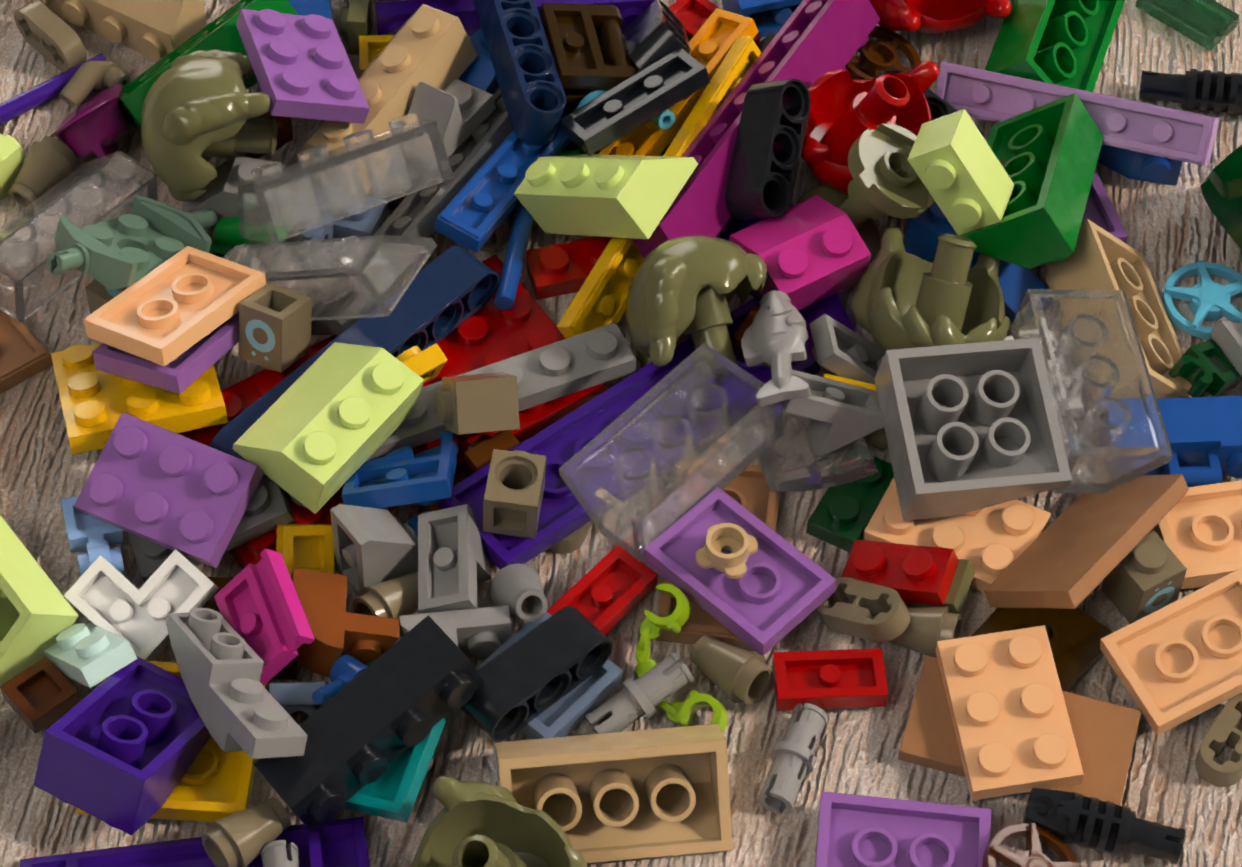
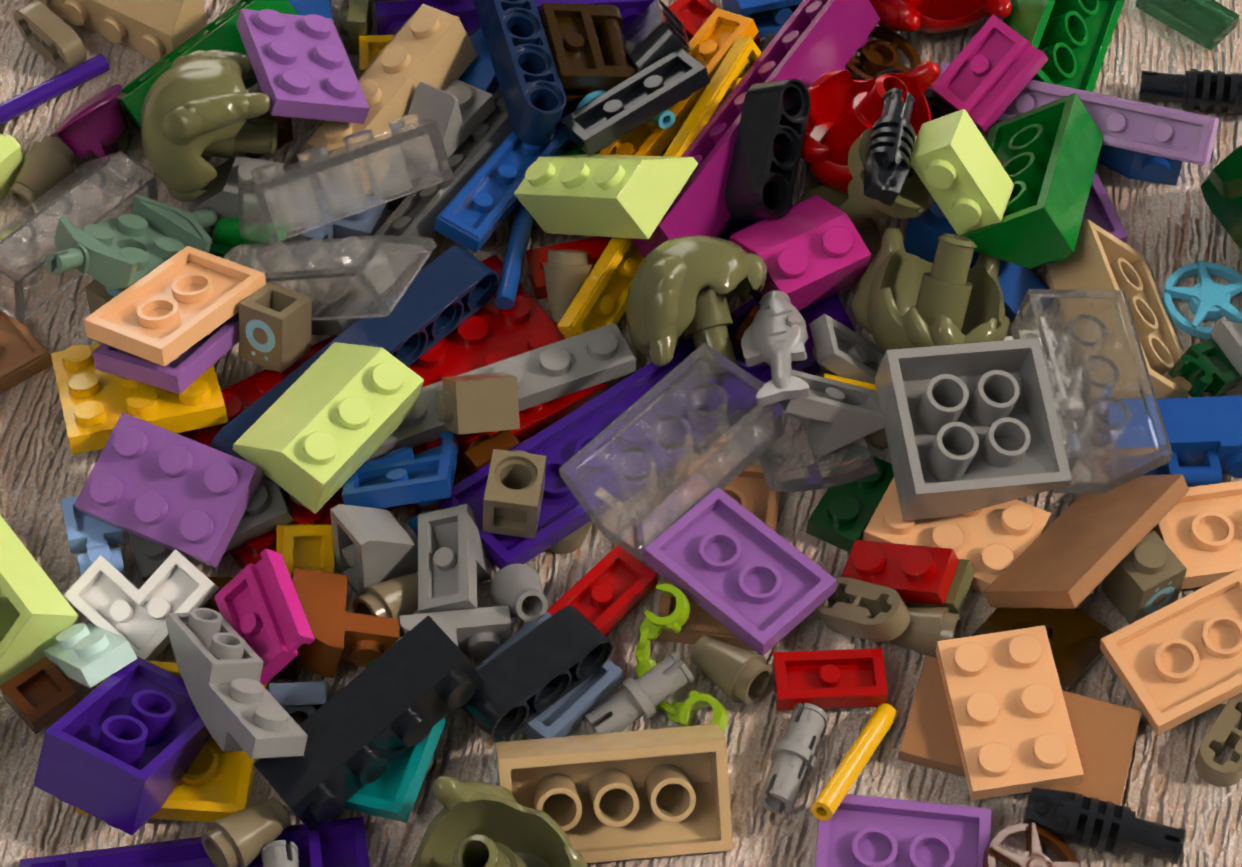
(93, 76): dark tan arm -> none
(341, 673): blue hand -> none
(424, 363): yellow plate -> none
(564, 276): none -> dark tan cone
(731, 538): tan plate -> none
(853, 762): none -> yellow piece
(889, 148): none -> black hinge
(989, 73): none -> dark pink plate

